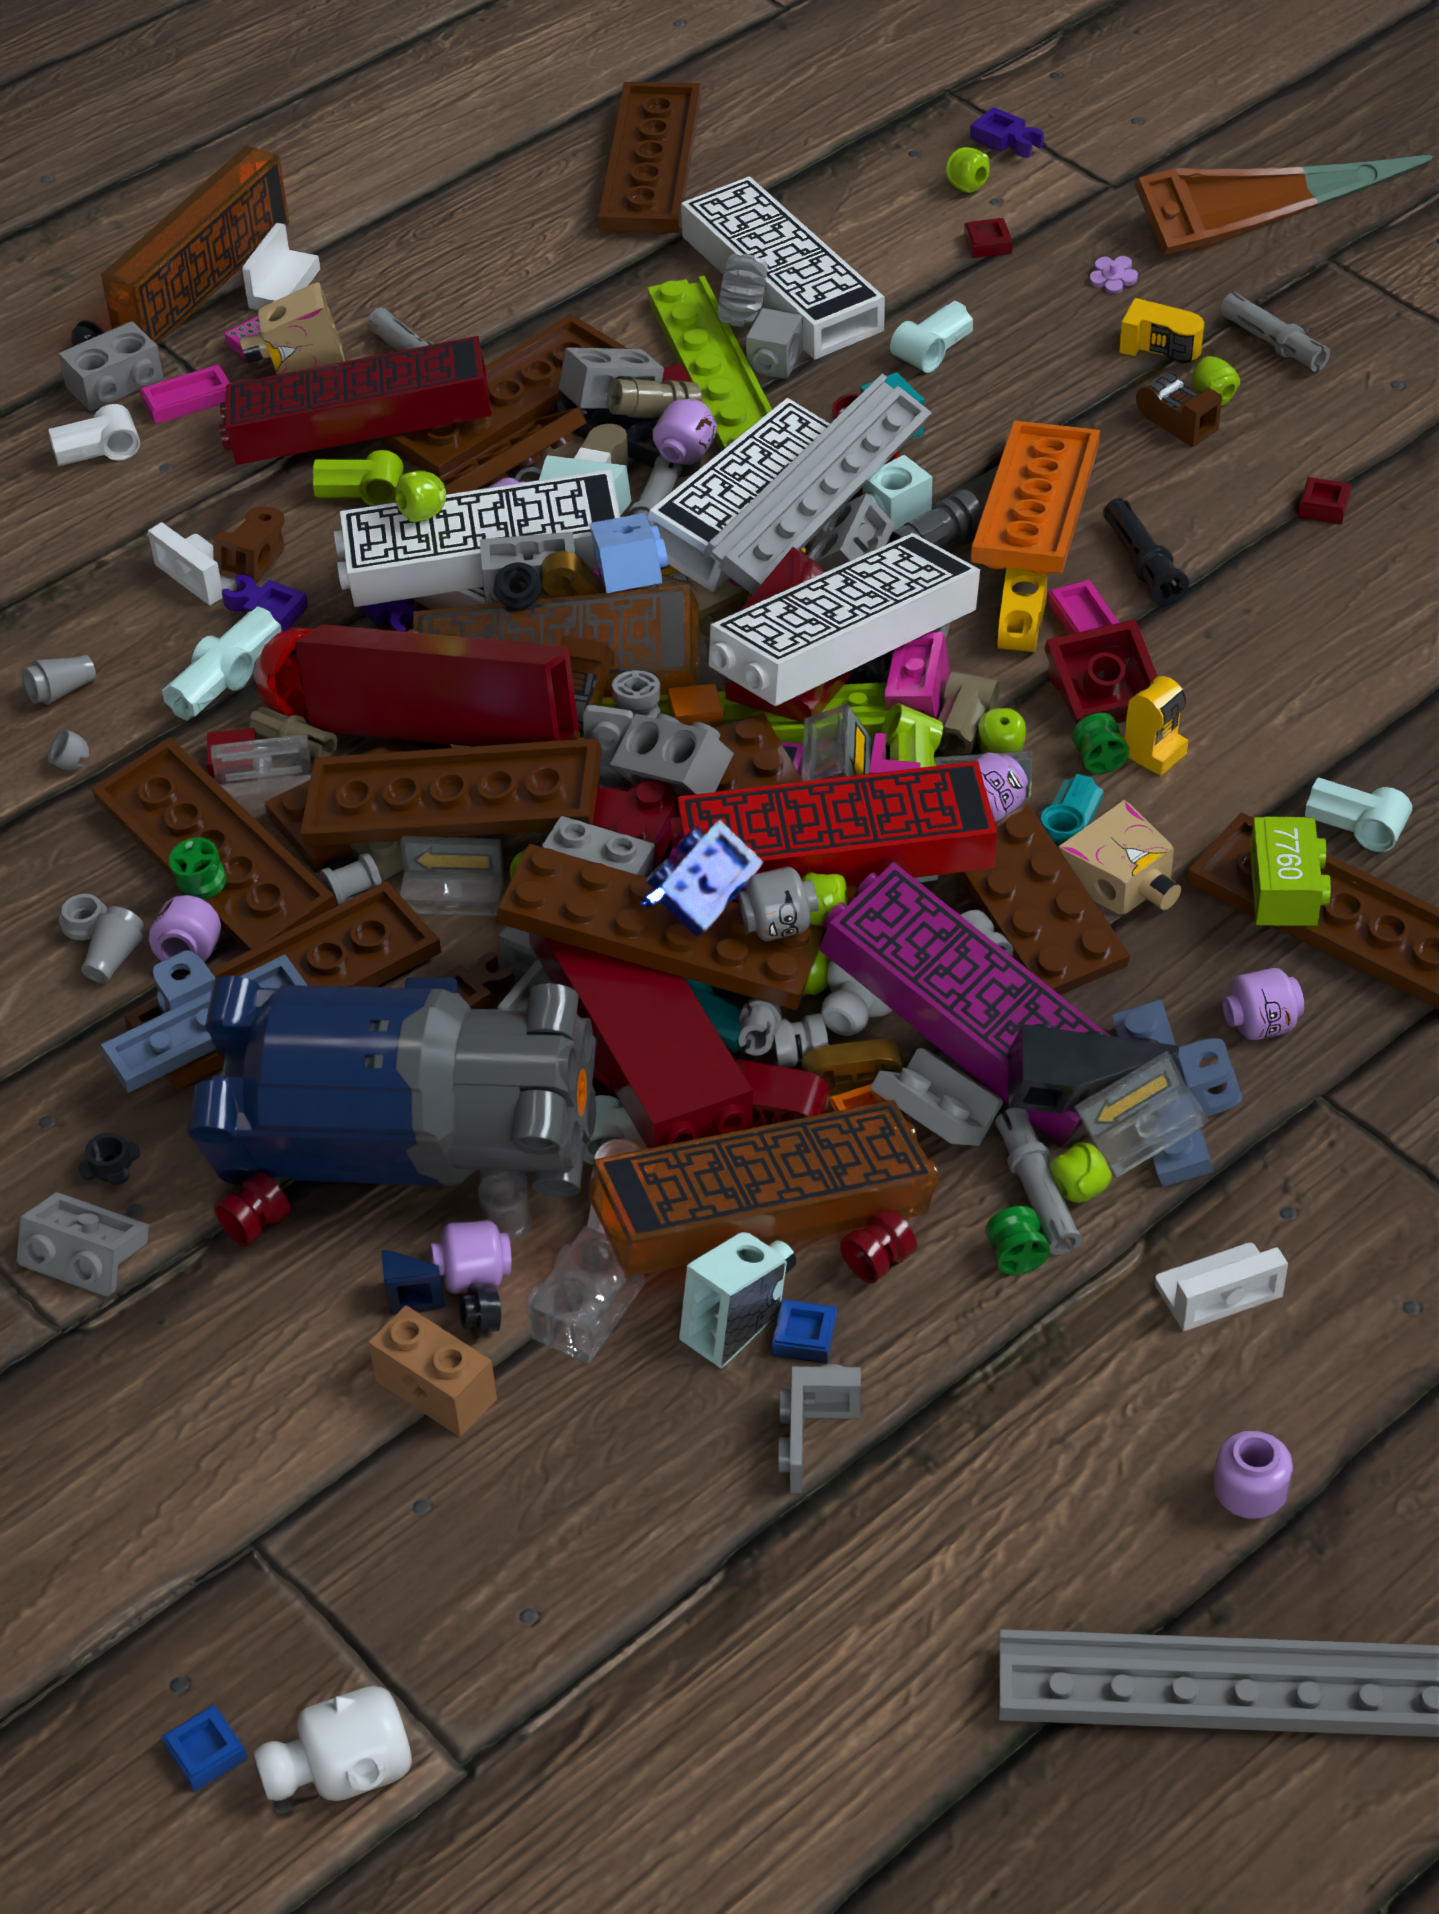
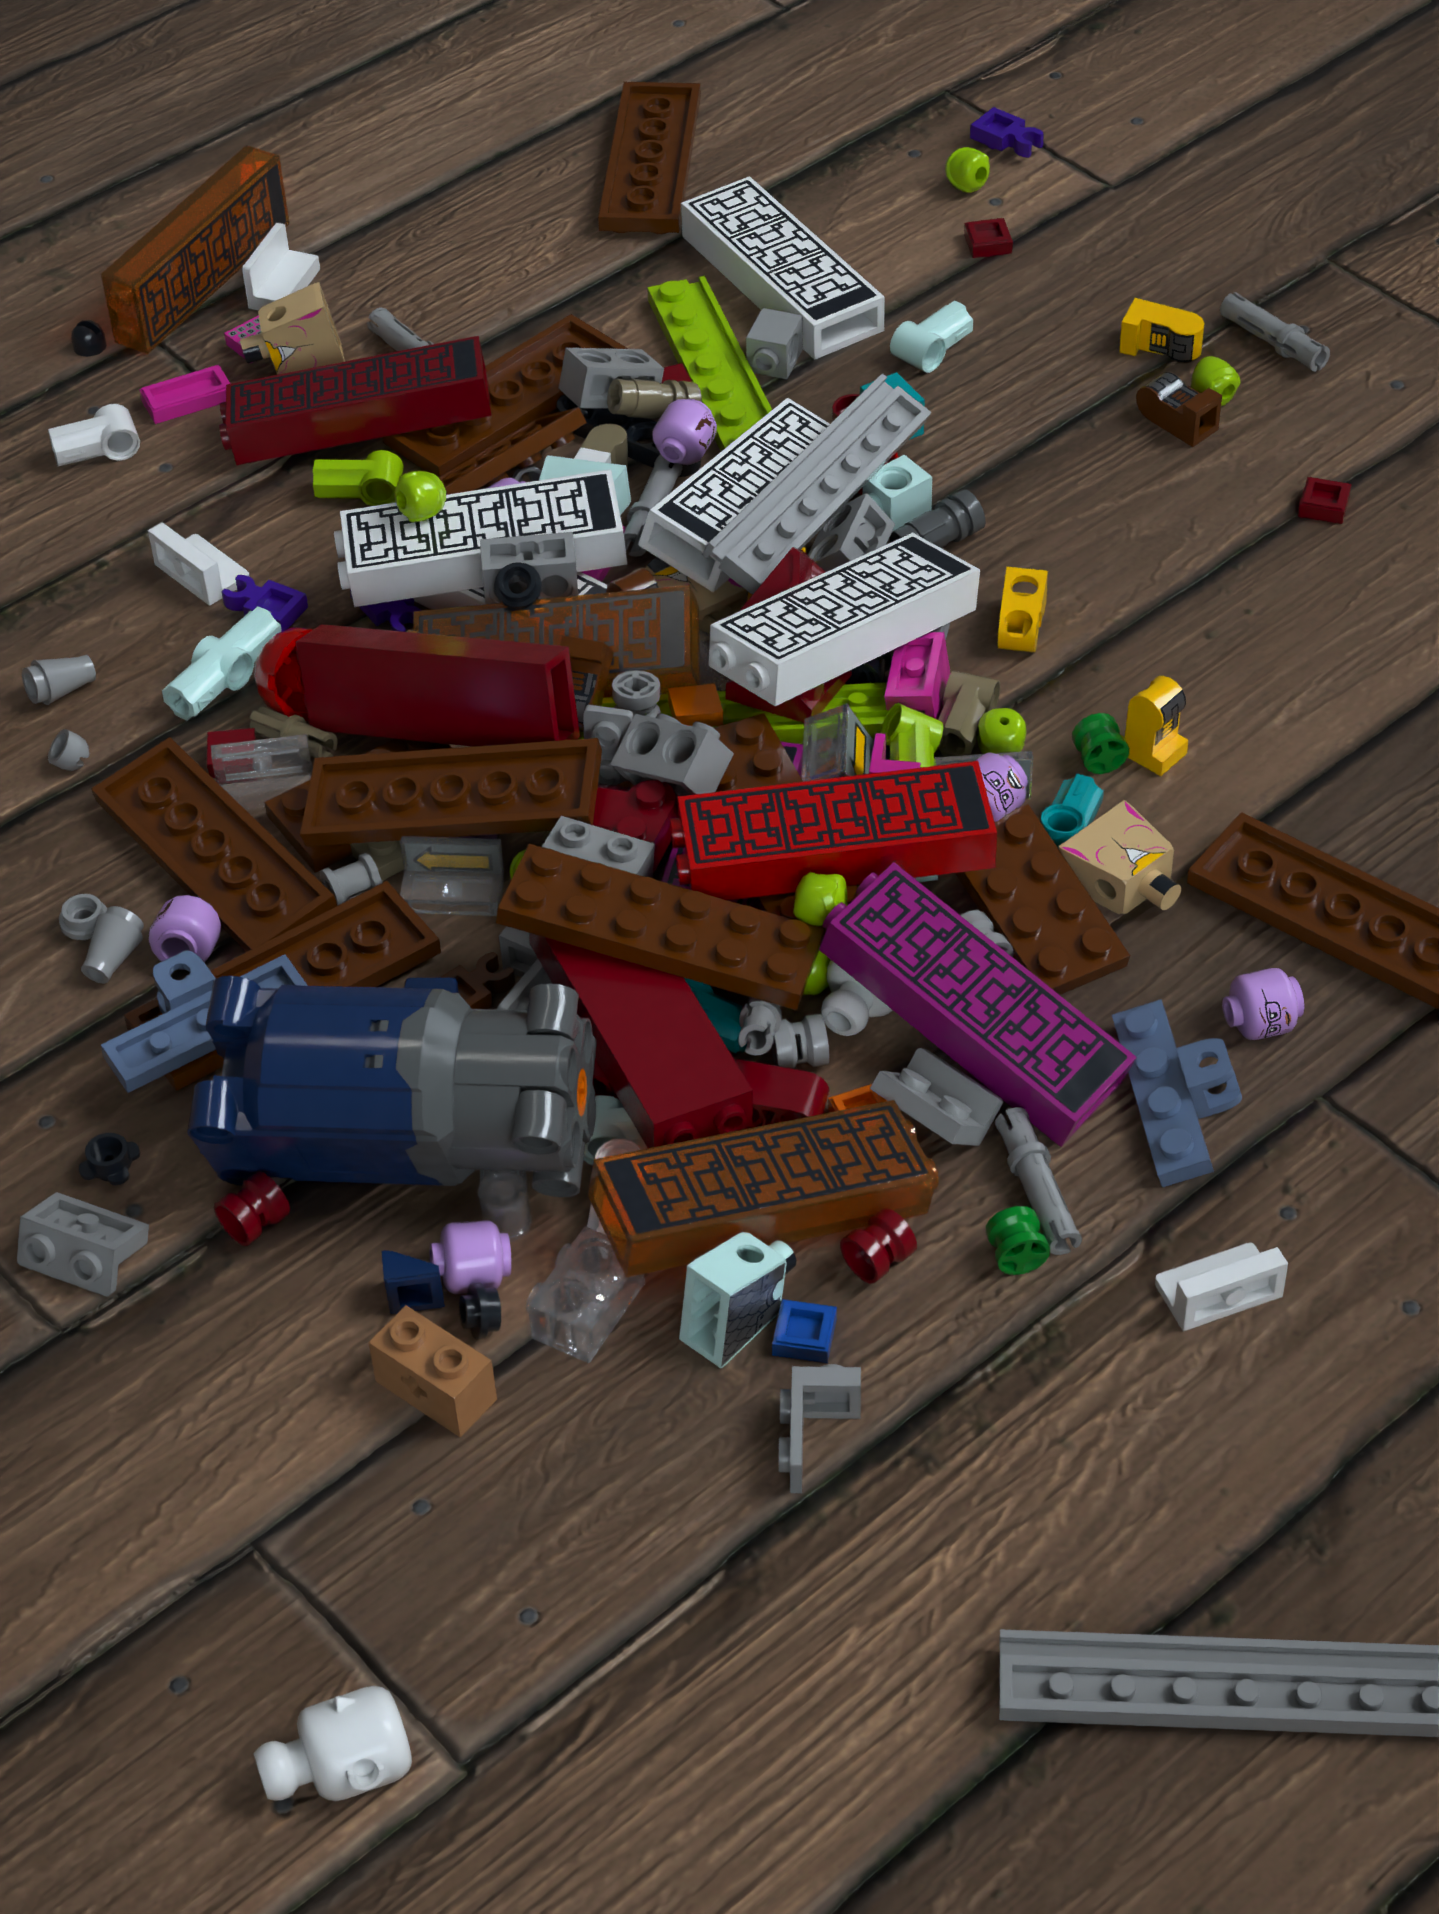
(111, 366): light grey brick -> none
(197, 868): green wheel -> none
(204, 1747): blue tile -> none
(252, 545): reddish brown leg -> none
(565, 563): pearl gold beam -> none
(628, 552): light blue brick -> none
(703, 877): clear blue bracket -> none
(742, 289): light grey gear -> none
(777, 904): light grey head -> none
(852, 1063): pearl gold beam -> none
(1036, 498): orange plate -> none
(1064, 1067): black slope -> none
(1080, 607): dark pink tile -> none
(1081, 1172): lime piece -> none
(1100, 669): dark red slope -> none
(1113, 274): lavender plant -> none
(1141, 1114): clear panel -> none
(1151, 561): black pin -> none
(1213, 205): dark orange plate -> none
(1253, 1474): lavender head -> none
(1287, 871): lime brick -> none
(1373, 817): light aqua piece -> none

